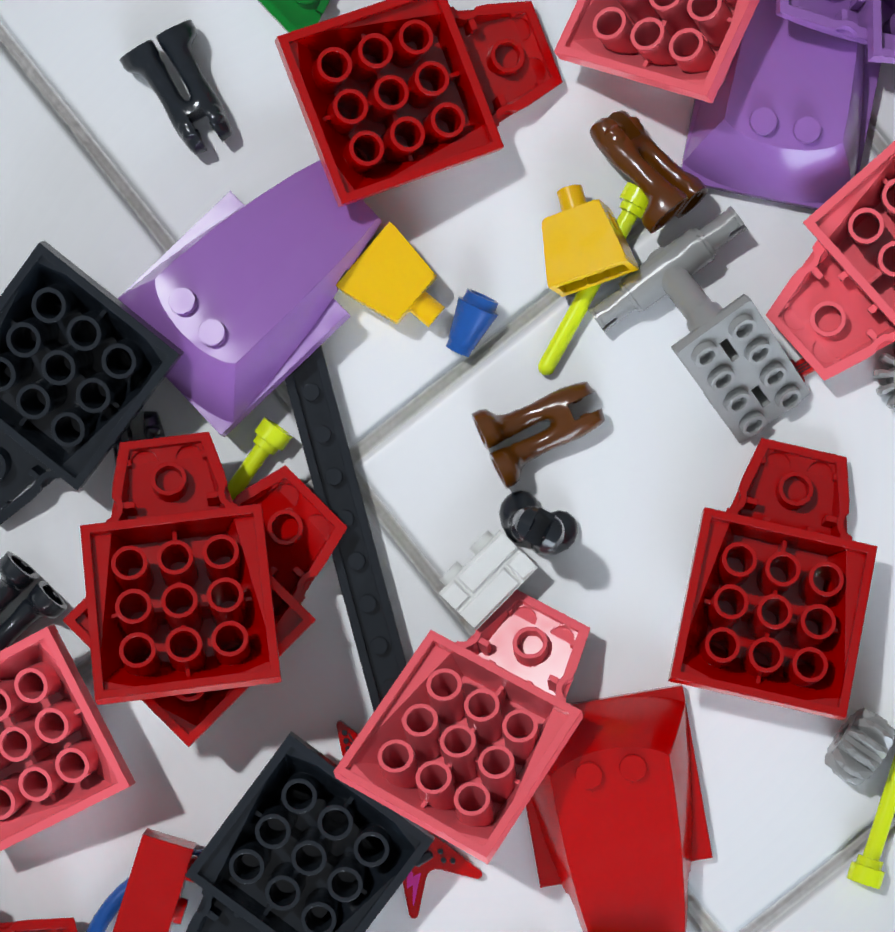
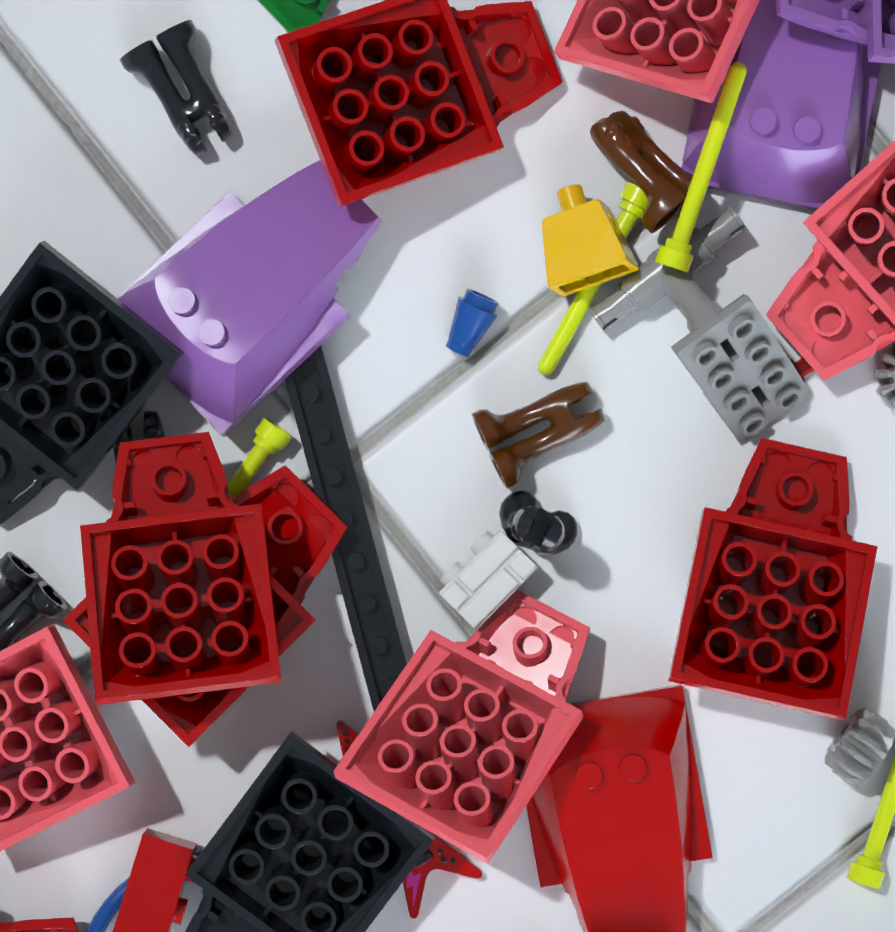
(392, 279): yellow torso -> none
(677, 250): none -> neon yellow piece

